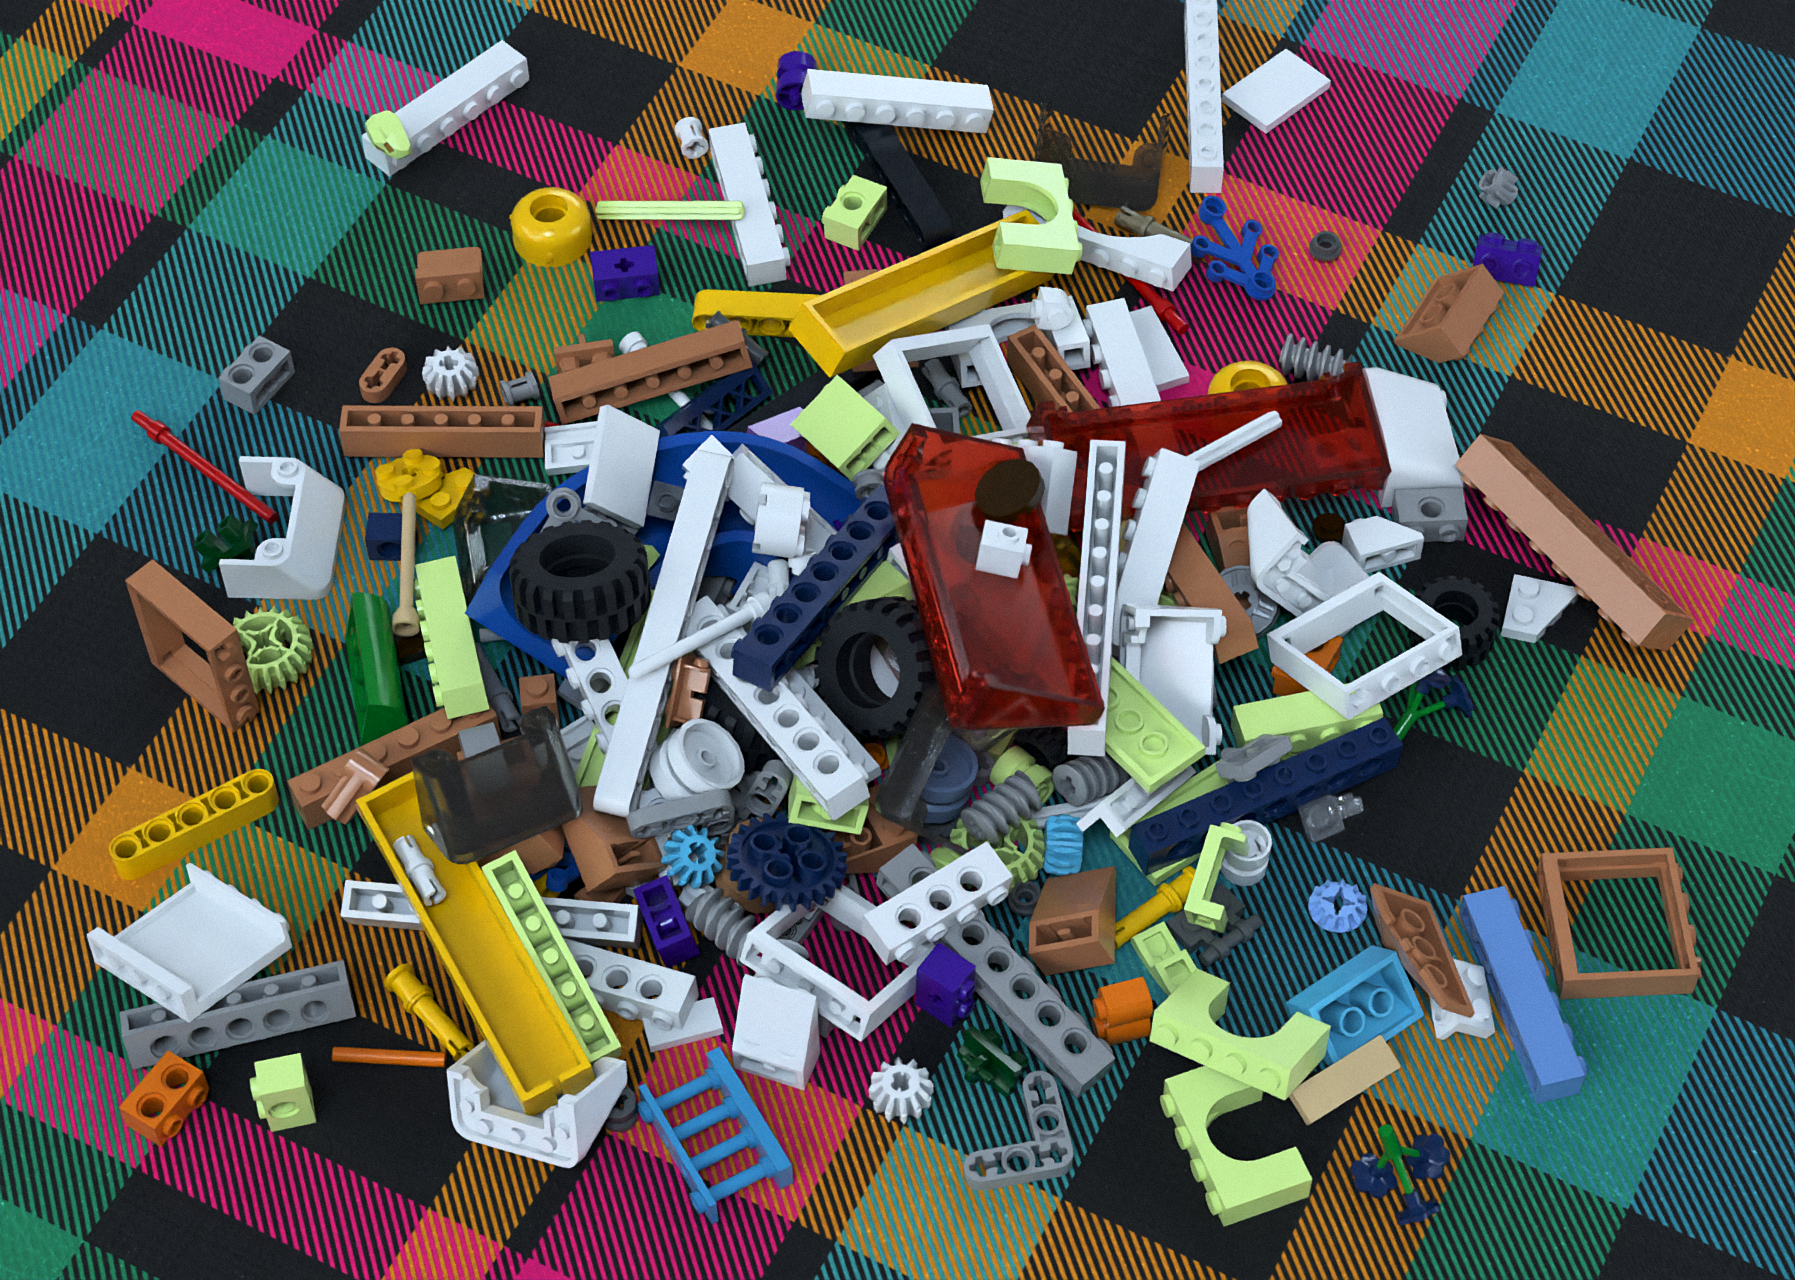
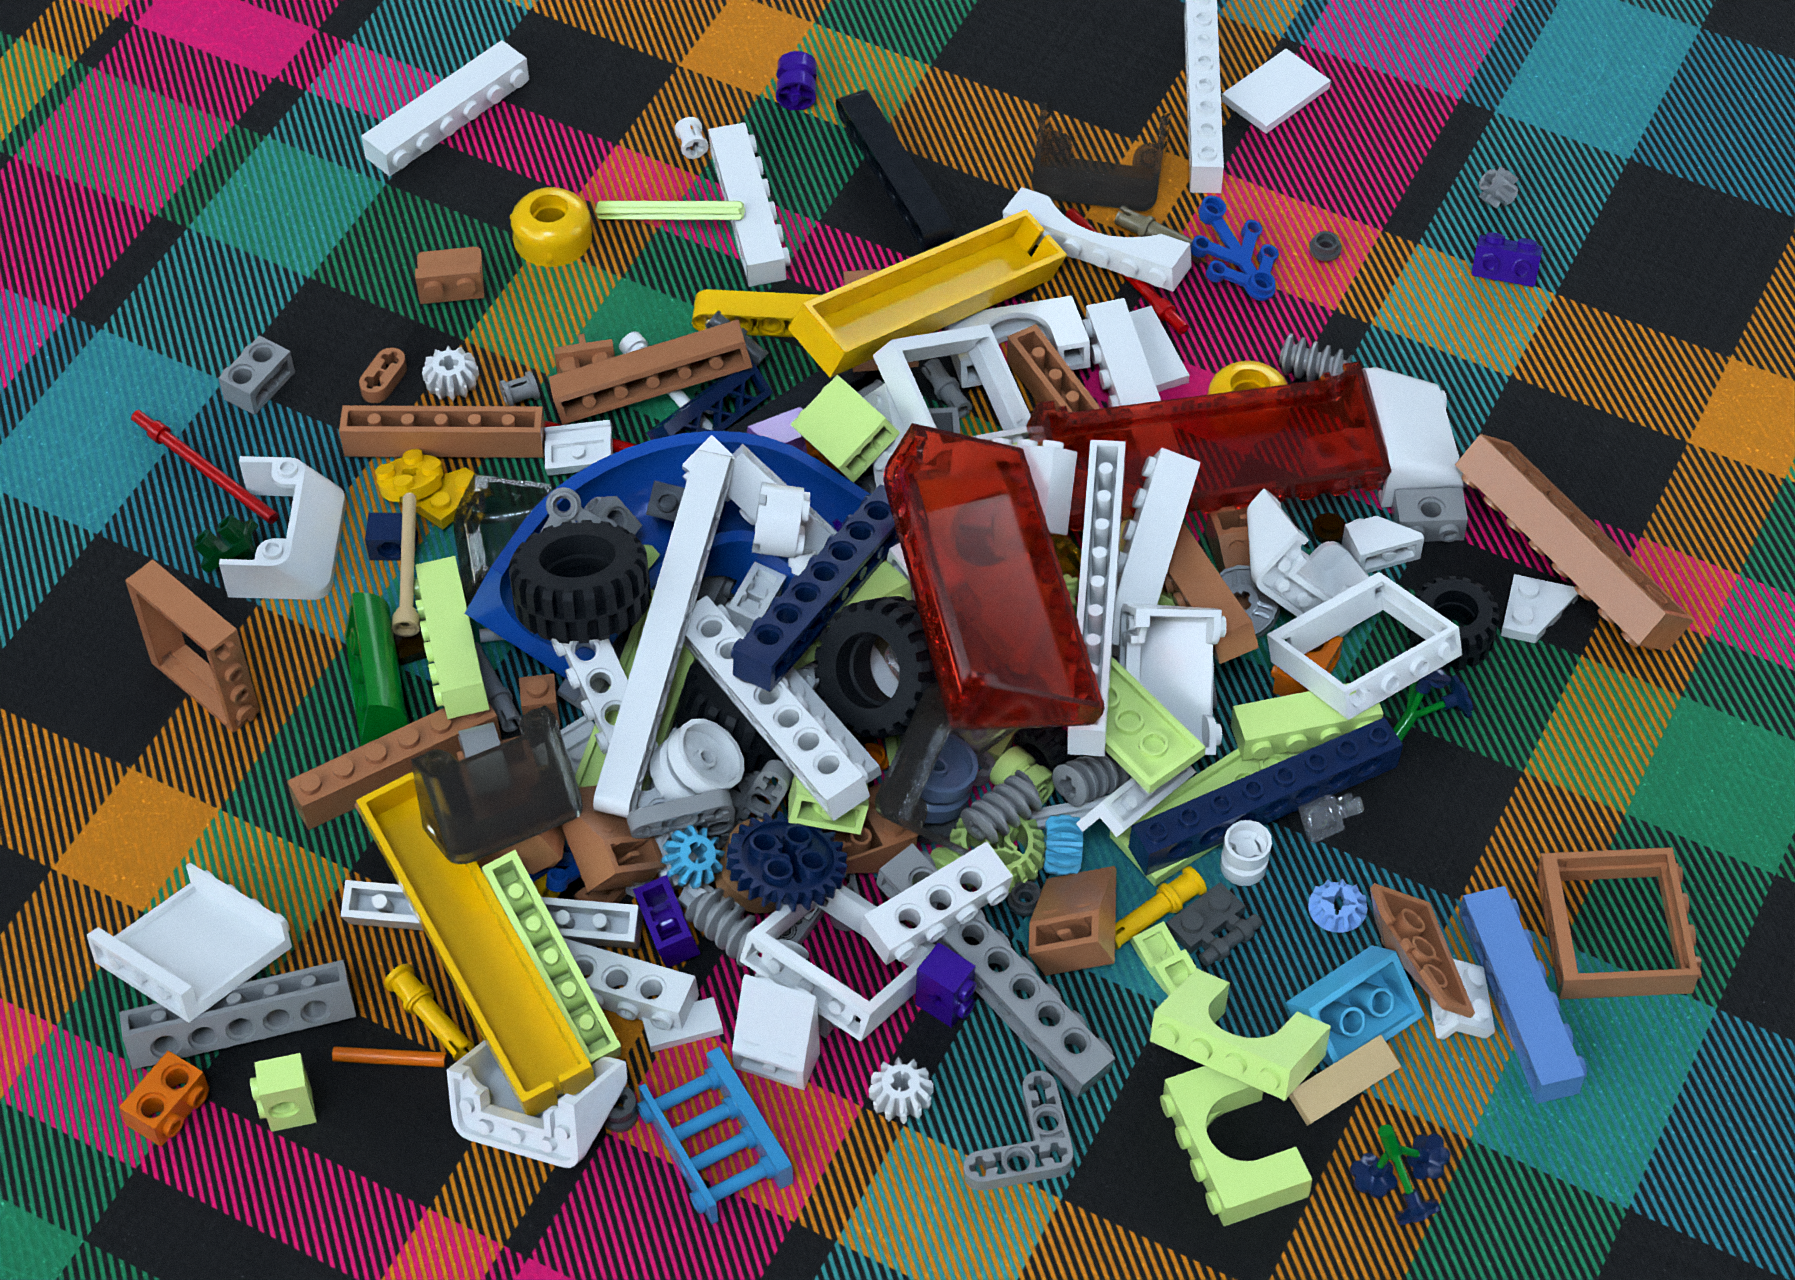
(178, 828): yellow beam -> none
(268, 659): yellowish green gear -> none
(360, 777): nougat piece -> none
(388, 135): yellowish green rock -> none
(419, 870): white pin -> none
(621, 467): white tile -> none
(625, 273): dark purple brick -> none
(688, 676): nougat hinge -> none
(755, 607): white piece -> none
(777, 577): white axle -> none
(855, 212): yellowish green brick -> none
(866, 482): light grey bush -> none
(896, 101): white brick -> none
(988, 1062): dark green hips -> none
(1003, 549): white brick -> none
(1009, 490): dark brown tile -> none
(1044, 190): yellowish green arch -> none
(1051, 309): white plate -> none
(1122, 1012): orange brick -> none
(1198, 905): yellowish green panel -> none
(1237, 439): white axle -> none
(1244, 762): light grey plate -> none
(1451, 314): nougat slope -> none

